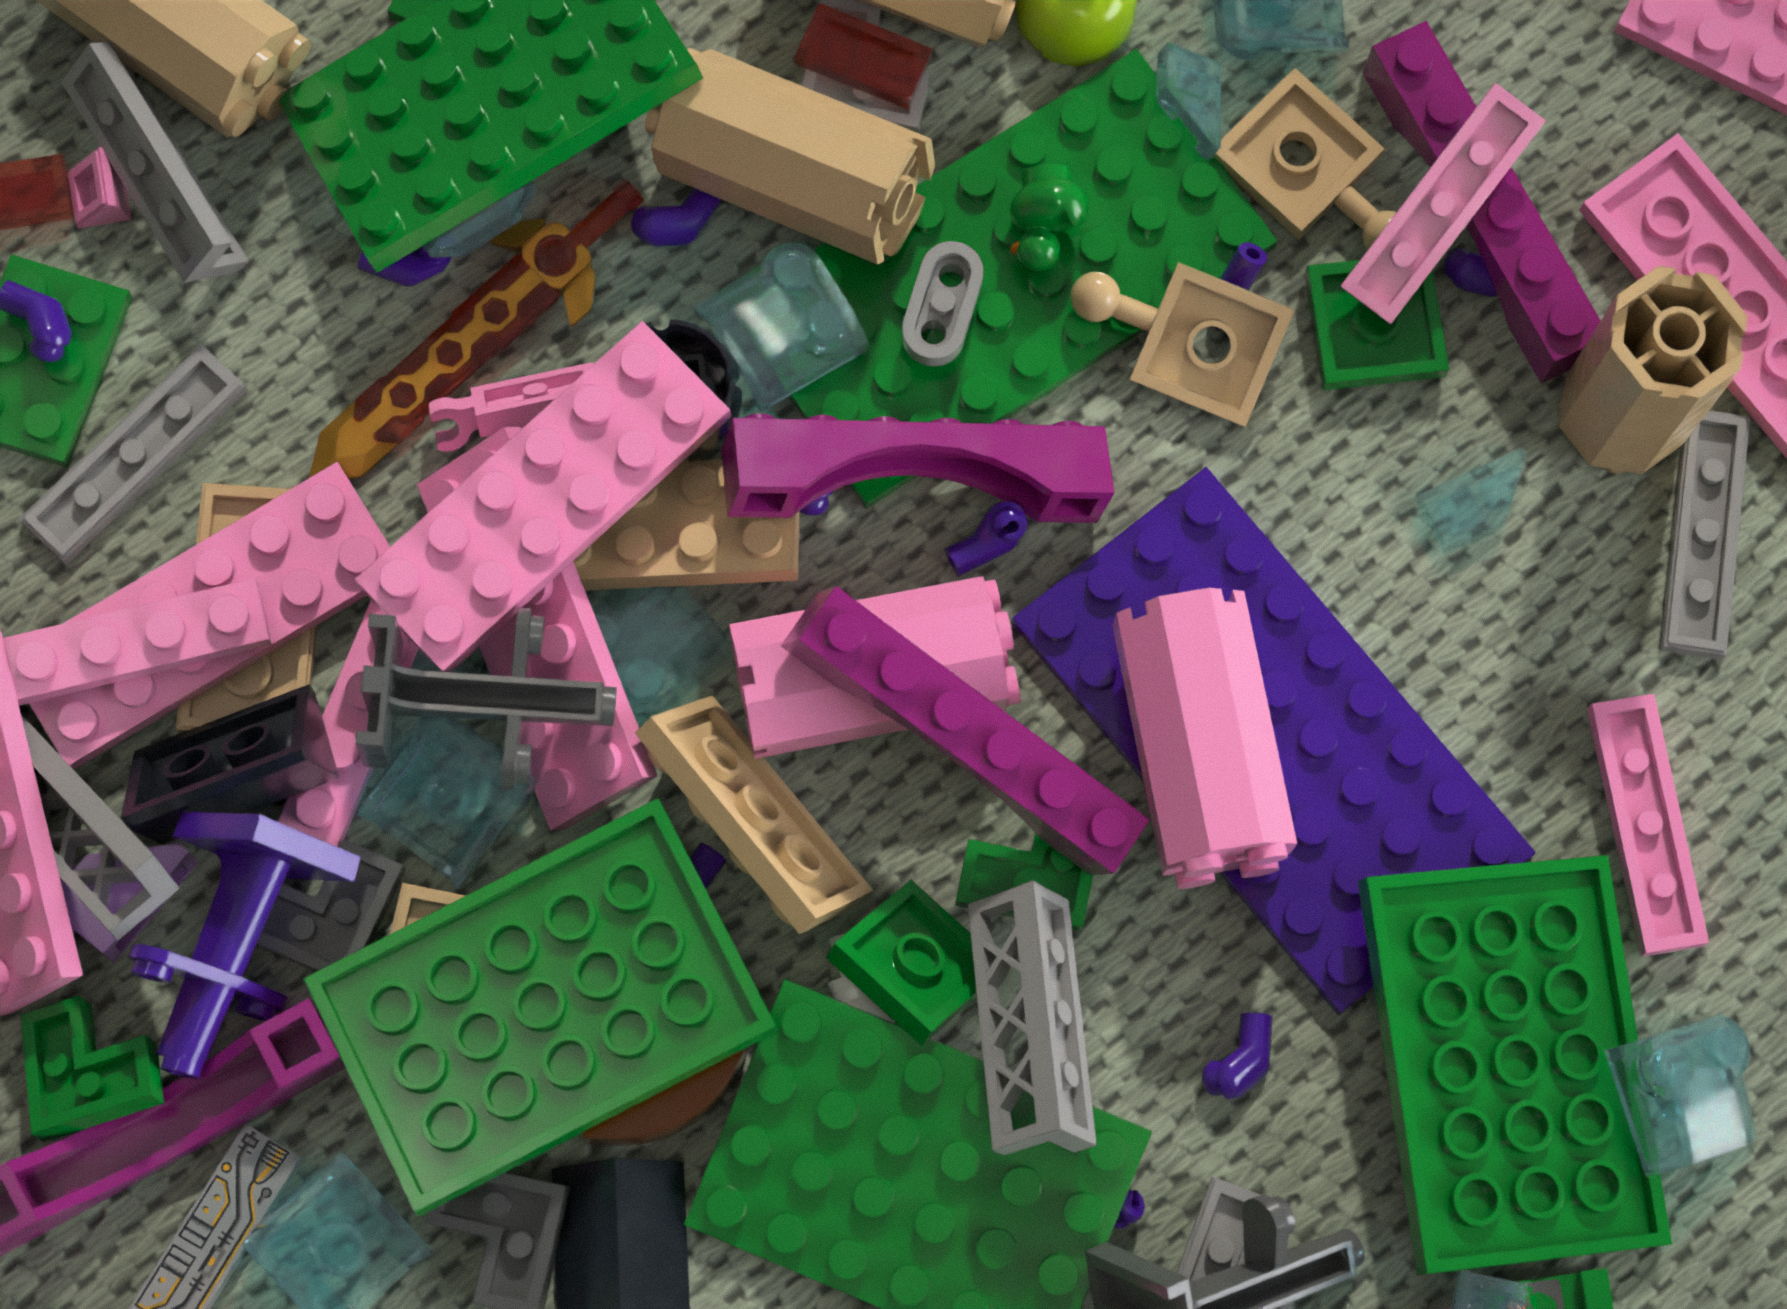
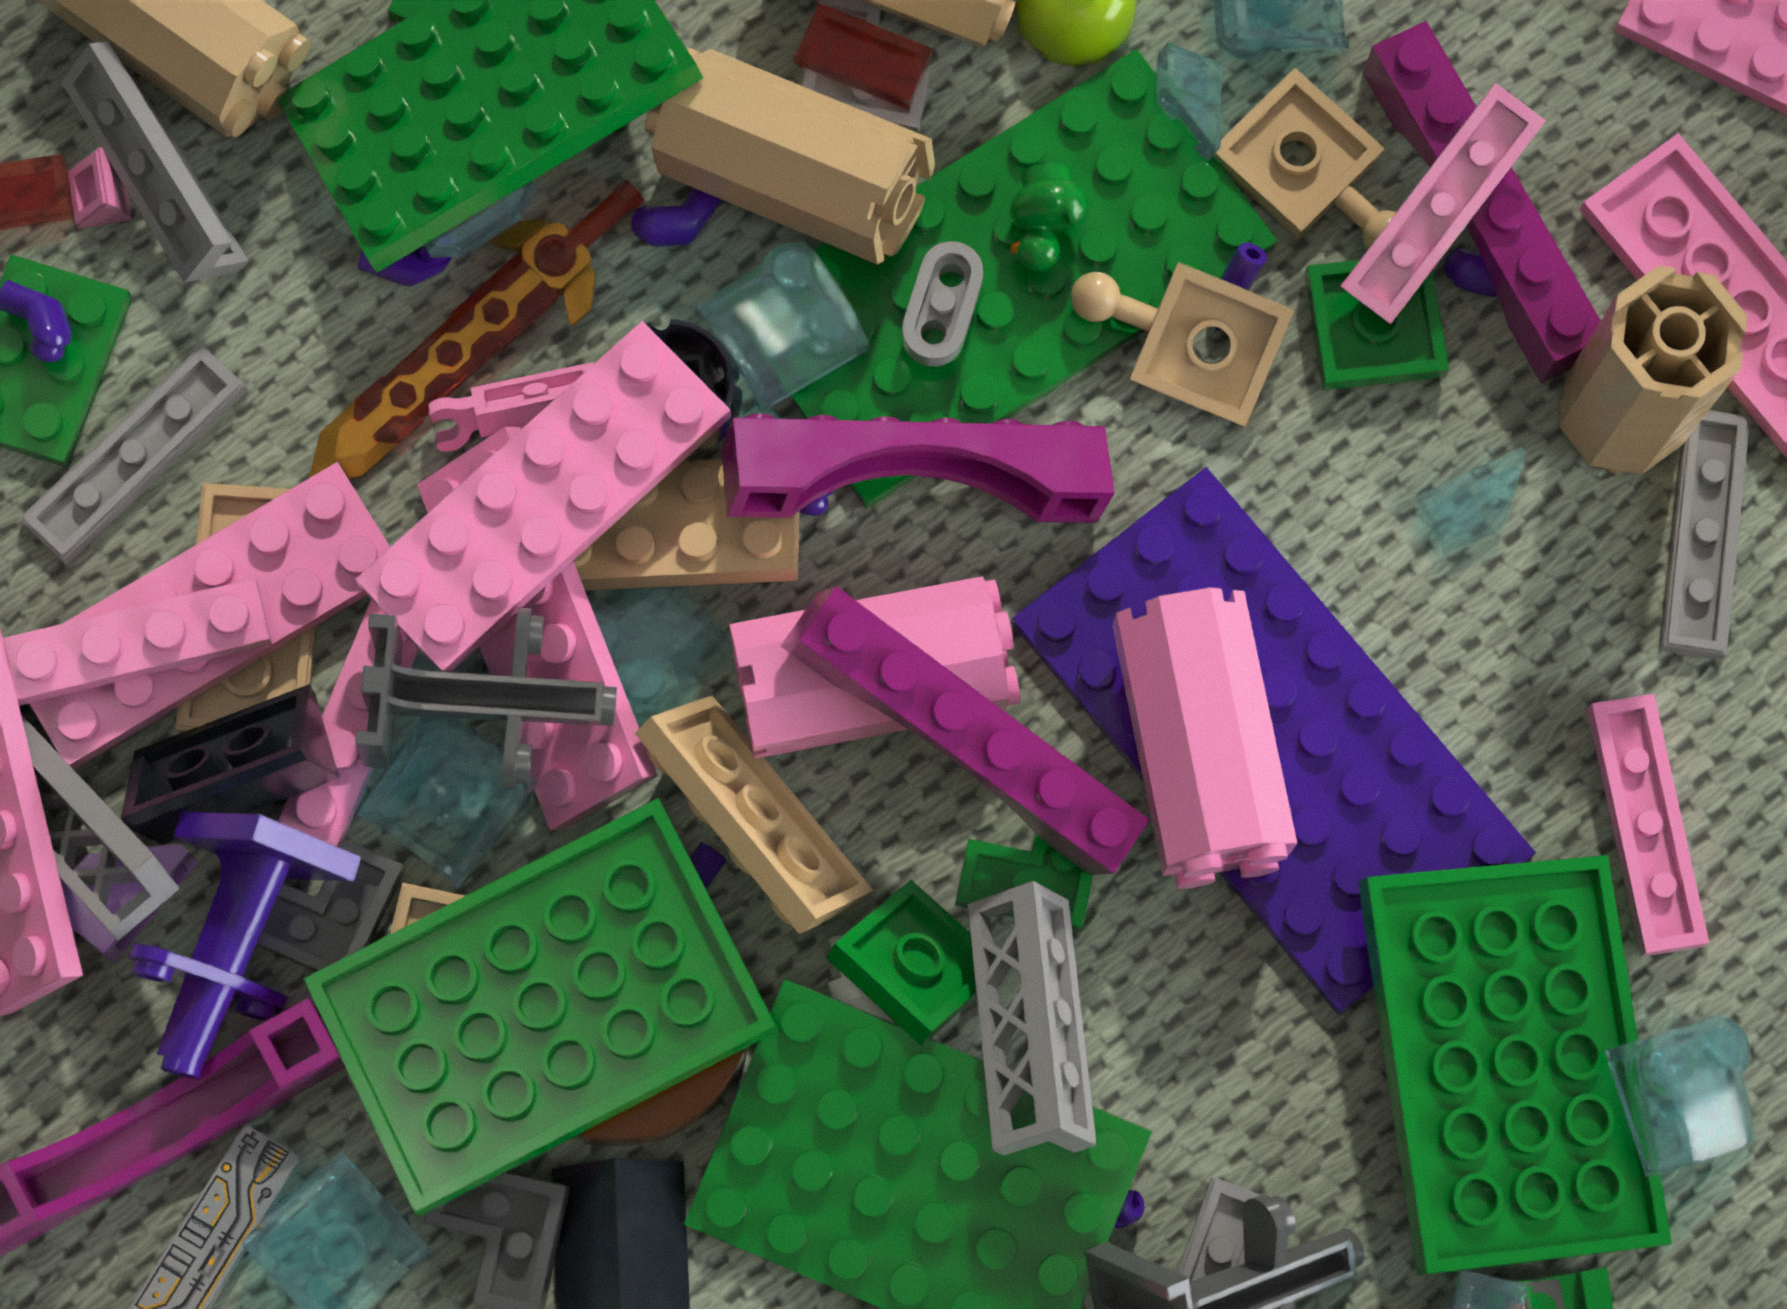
(73, 1082): green plate -> none
(993, 537): dark purple arm -> none
(1245, 1065): dark purple arm -> none

